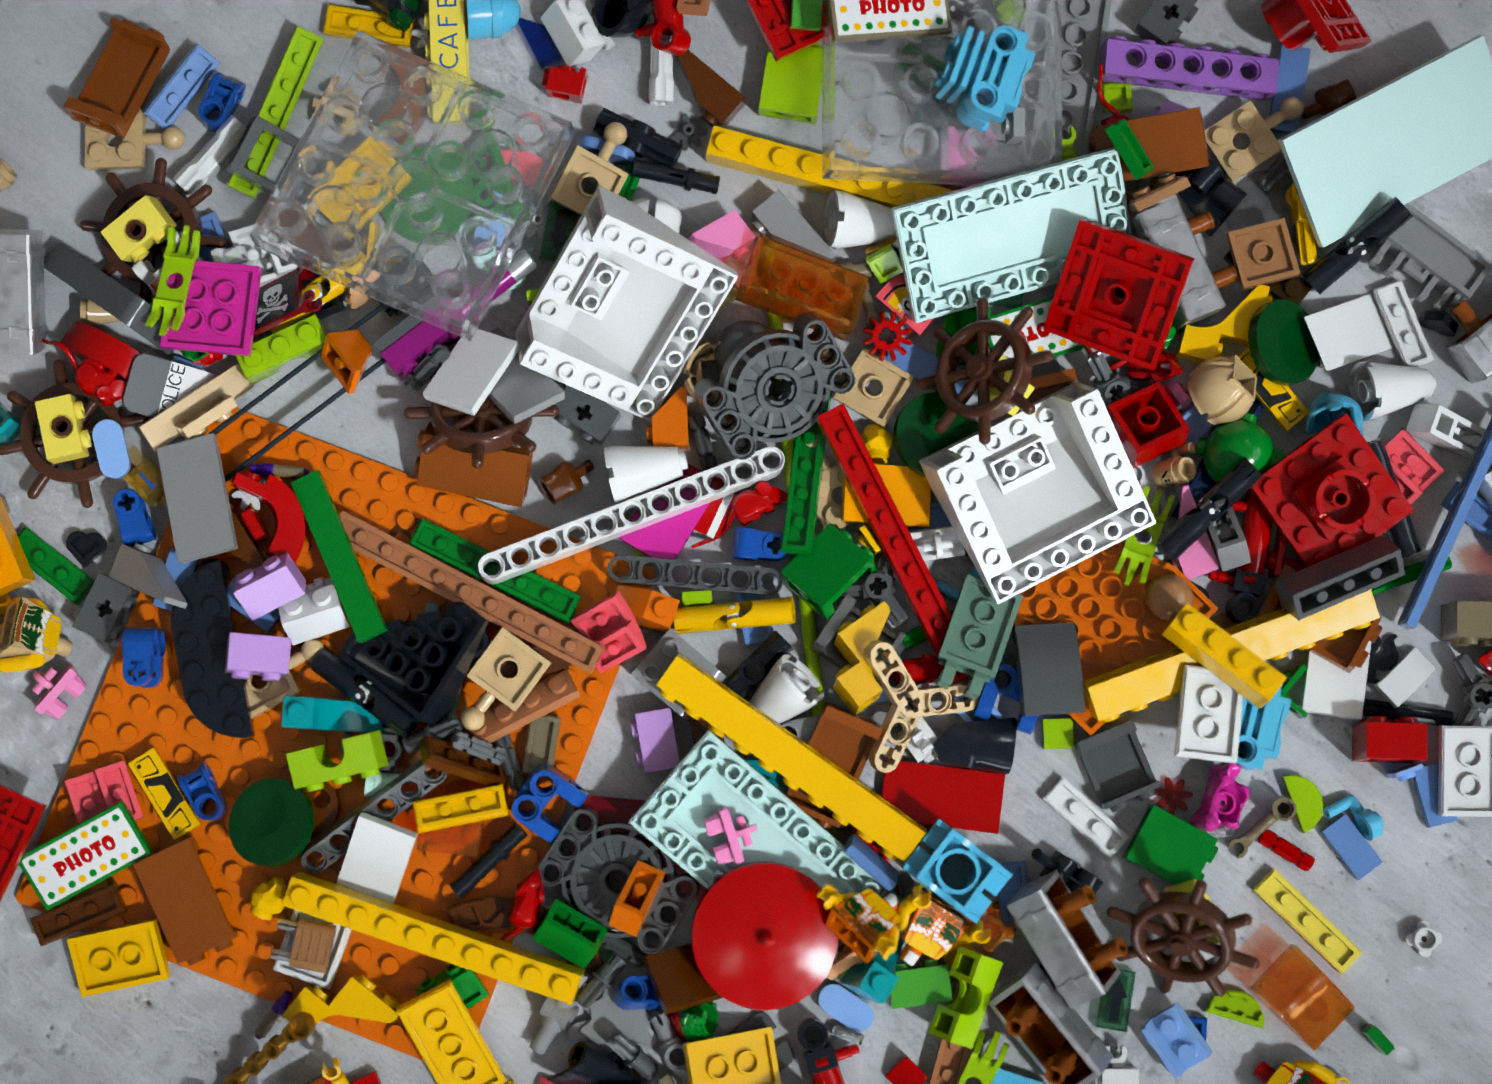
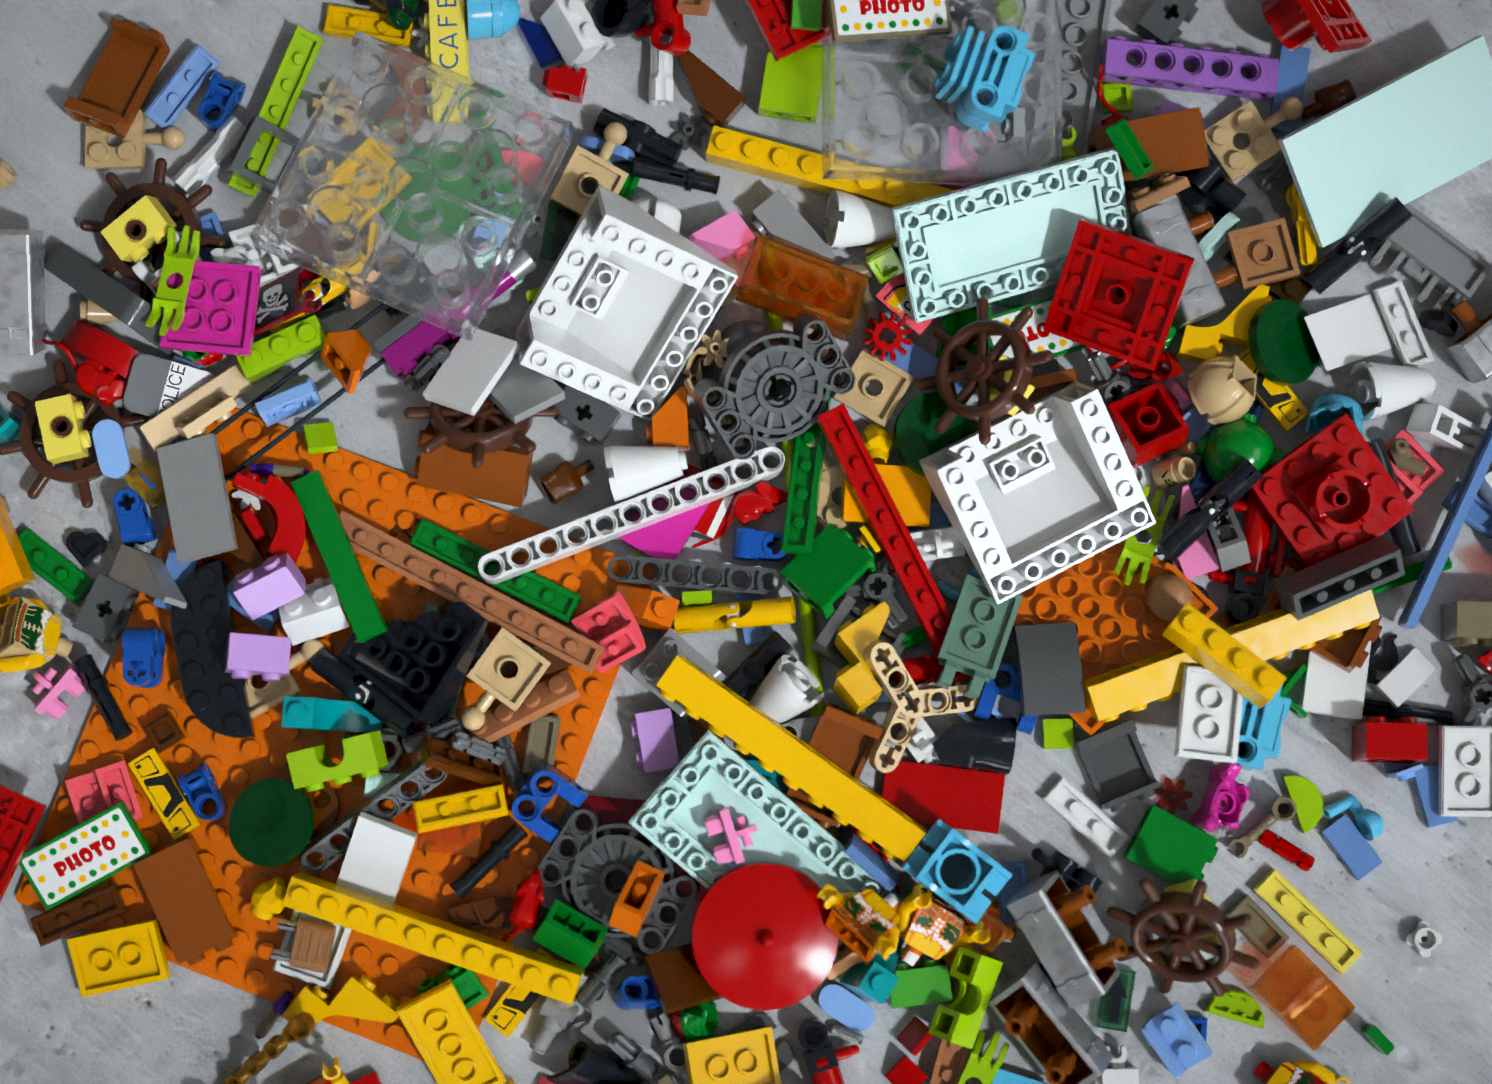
(97, 686): none -> black pin
(164, 732): none -> reddish brown tile
(288, 402): none -> light blue bracket
(320, 438): none -> lime tile
(513, 1006): none -> yellow tile
(712, 354): none -> tan plant
(914, 1036): none -> red slope
(1217, 235): none -> light aqua tile
(1263, 930): none -> dark tan tile
(1403, 458): none -> dark tan arm

